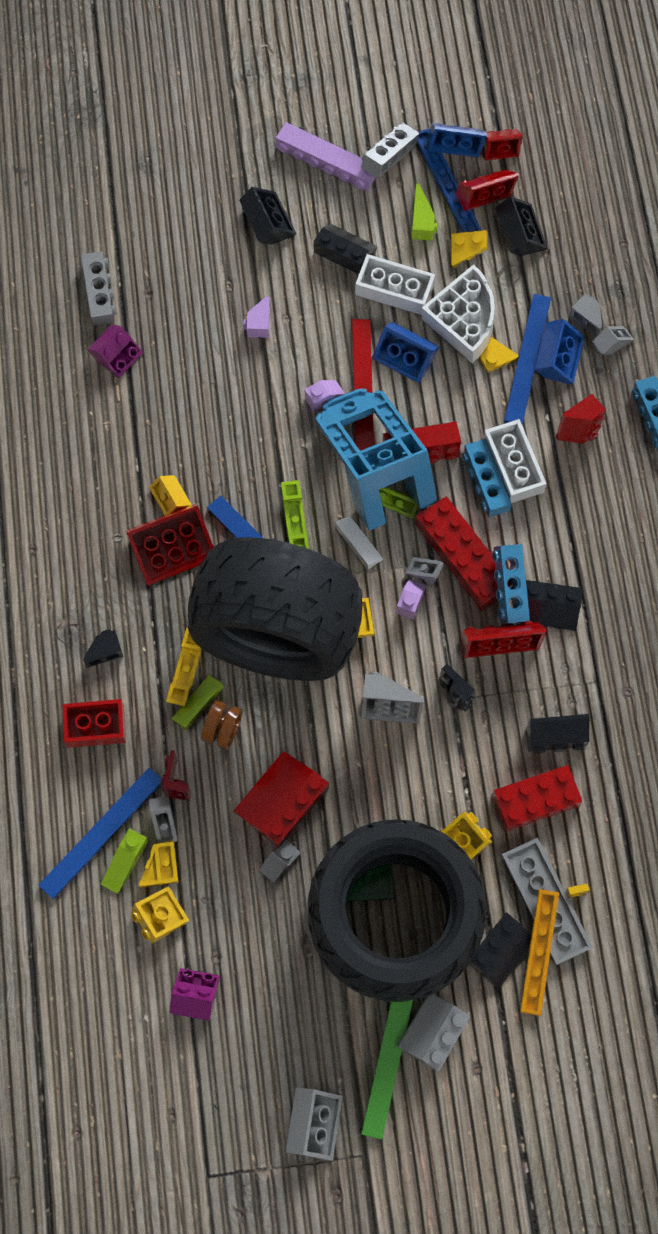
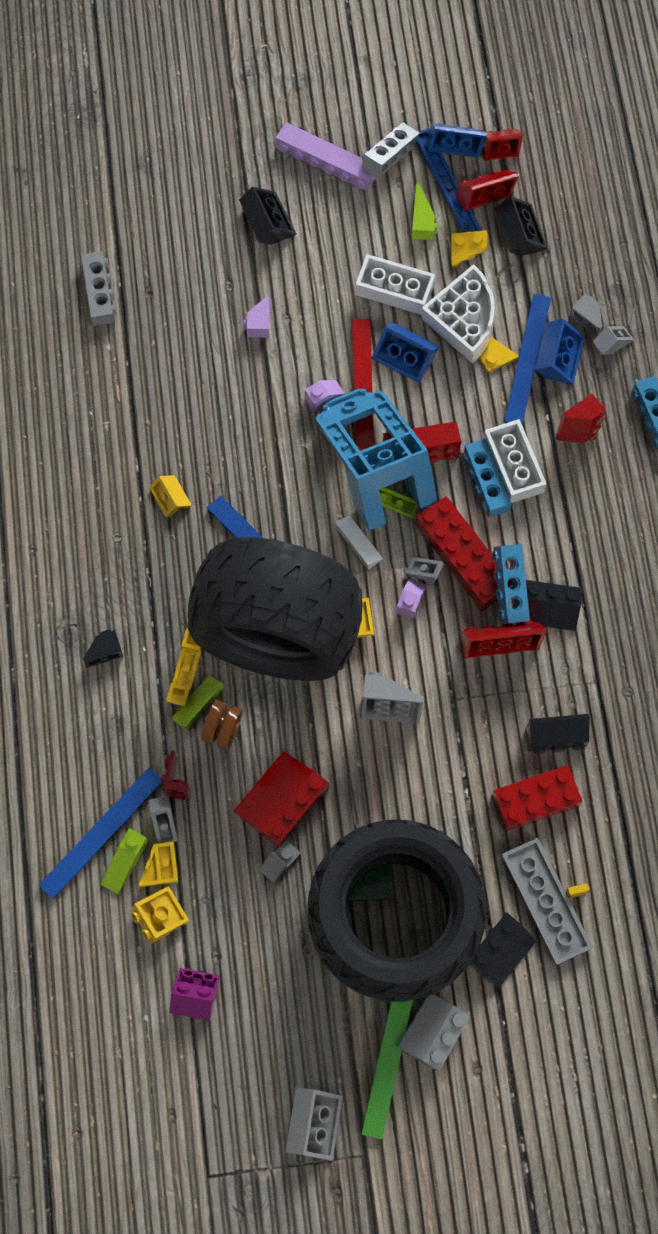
(94, 723): red brick -> none
(115, 350): magenta slope -> none
(170, 544): red slope -> none
(294, 513): lime slope -> none
(343, 247): black slope -> none
(460, 692): black plate -> none
(468, 834): yellow plate -> none
(539, 952): light orange tile -> none

